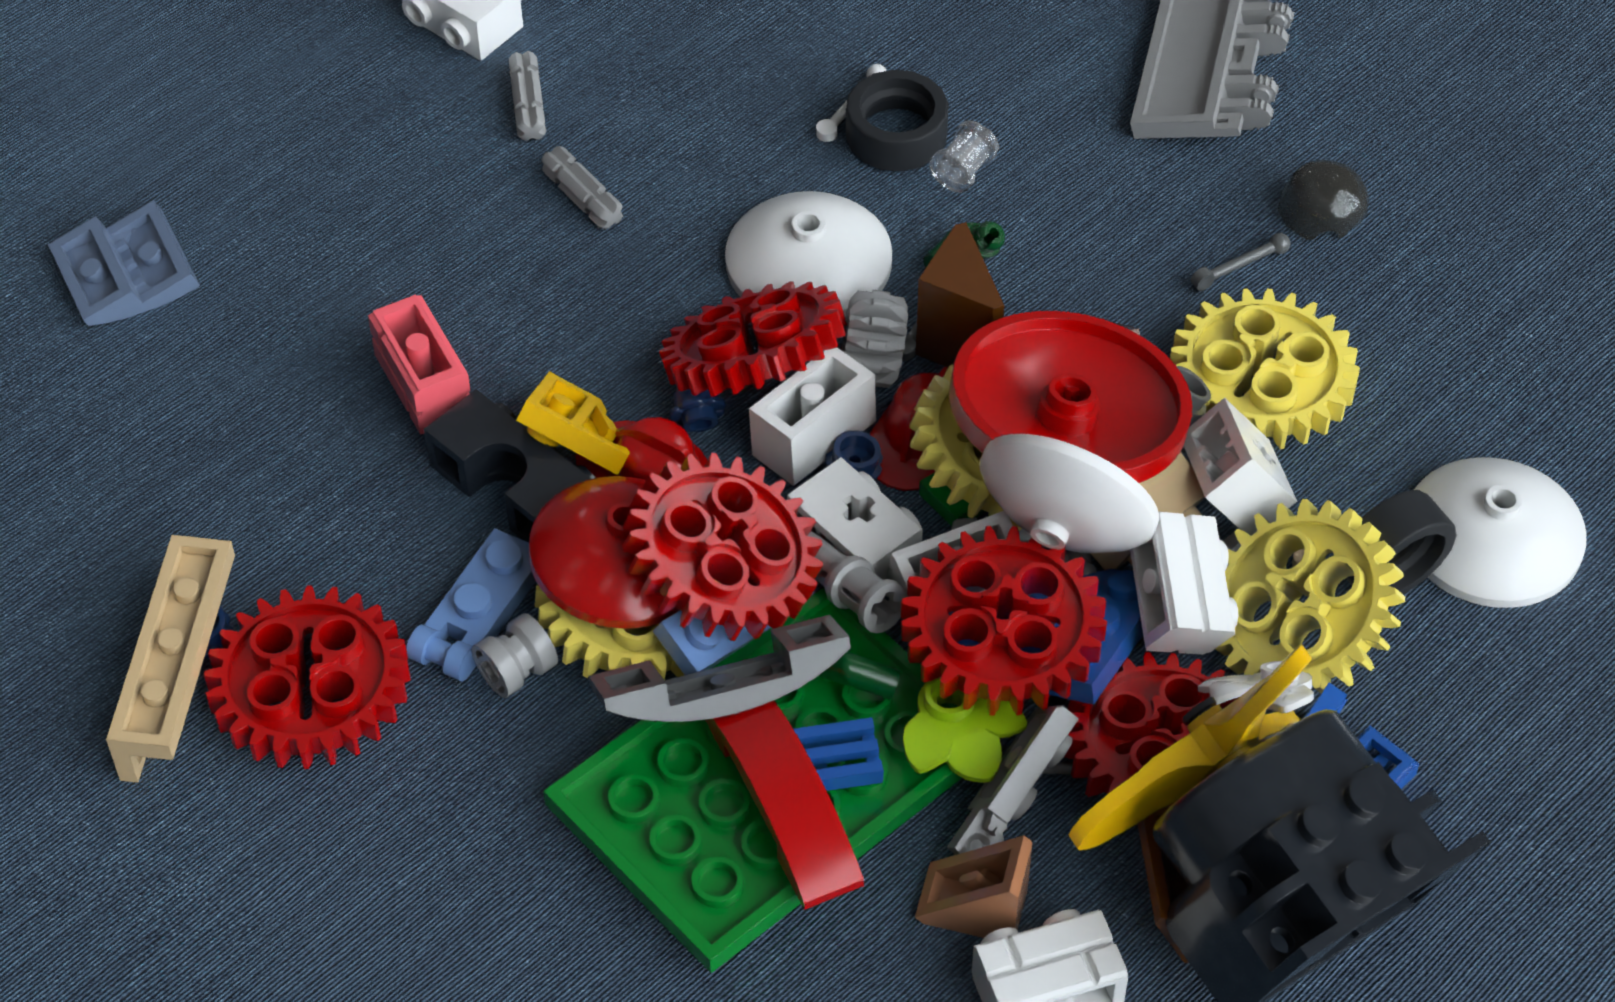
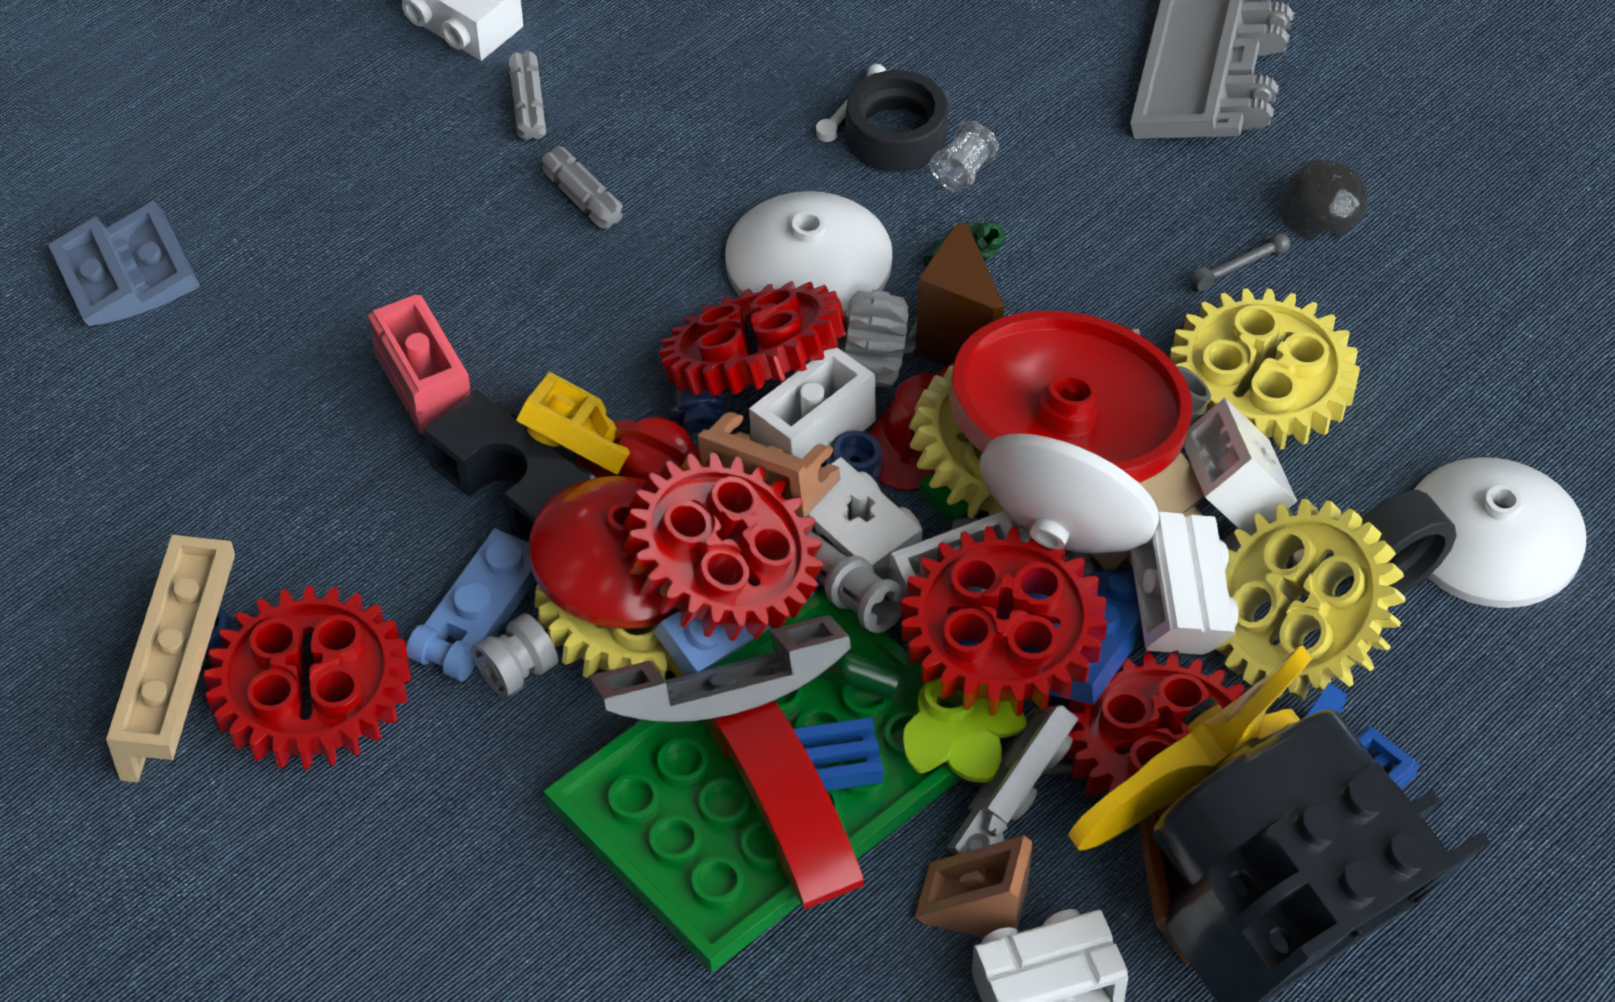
(802, 476): none -> nougat hinge
(1234, 686): white plate -> none

